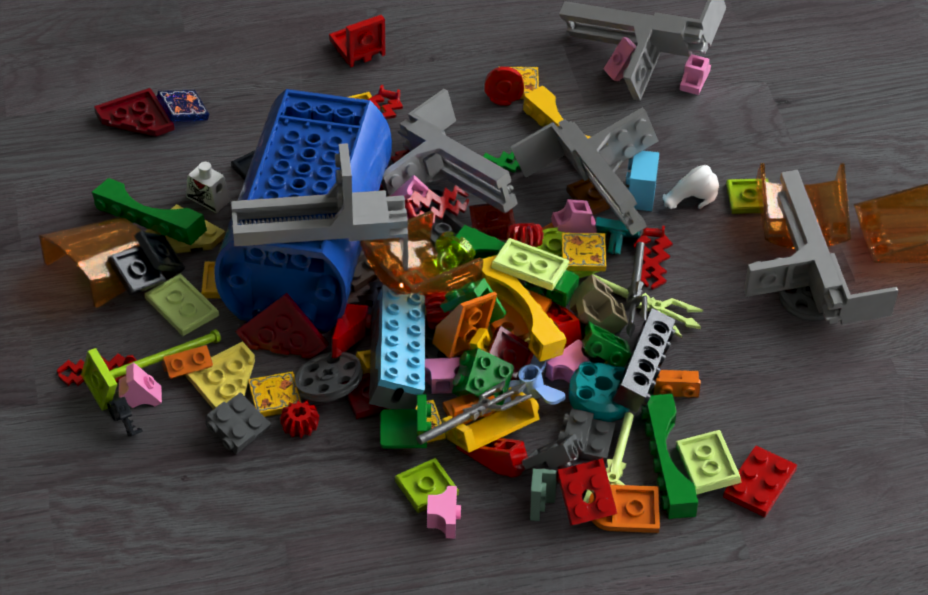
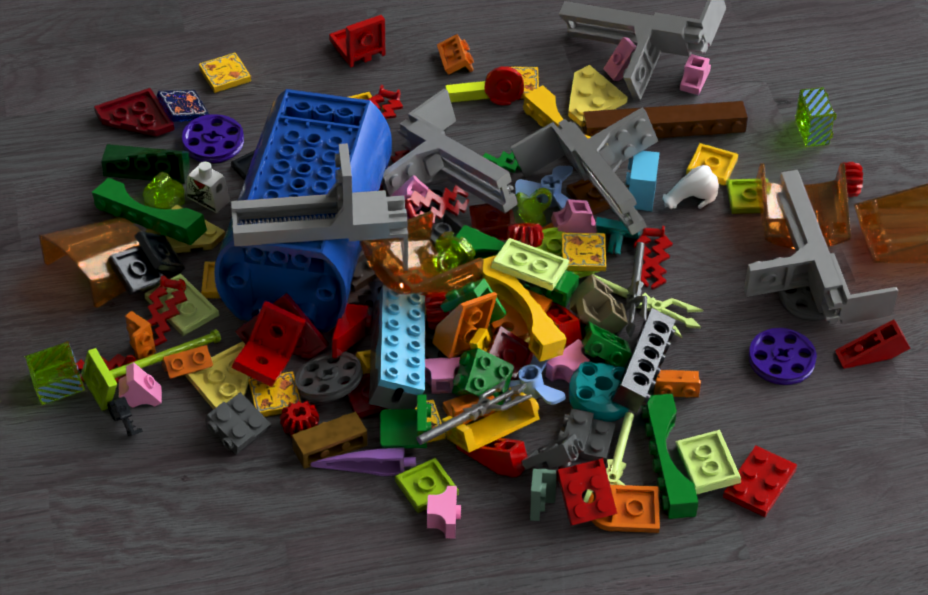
(55, 373): none -> clear neon green container
(140, 335): none -> orange bracket
(144, 163): none -> dark green wedge
(160, 319): none -> red piece
(163, 192): none -> clear neon green tile
(217, 144): none -> dark purple wedge
(225, 72): none -> yellow tile
(266, 351): none -> red bracket
(330, 439): none -> pearl gold brick
(376, 461): none -> medium lavender piece
(455, 55): none -> orange bracket
(467, 91): none -> neon yellow piece
(530, 209): none -> clear neon green tile
(550, 182): none -> light blue piece
(592, 93): none -> light yellow plate
(677, 119): none -> reddish brown brick
(720, 161): none -> yellow tile
(782, 363): none -> dark purple wedge
(815, 117): none -> clear neon green container
(854, 178): none -> red gear
(874, 346): none -> red slope

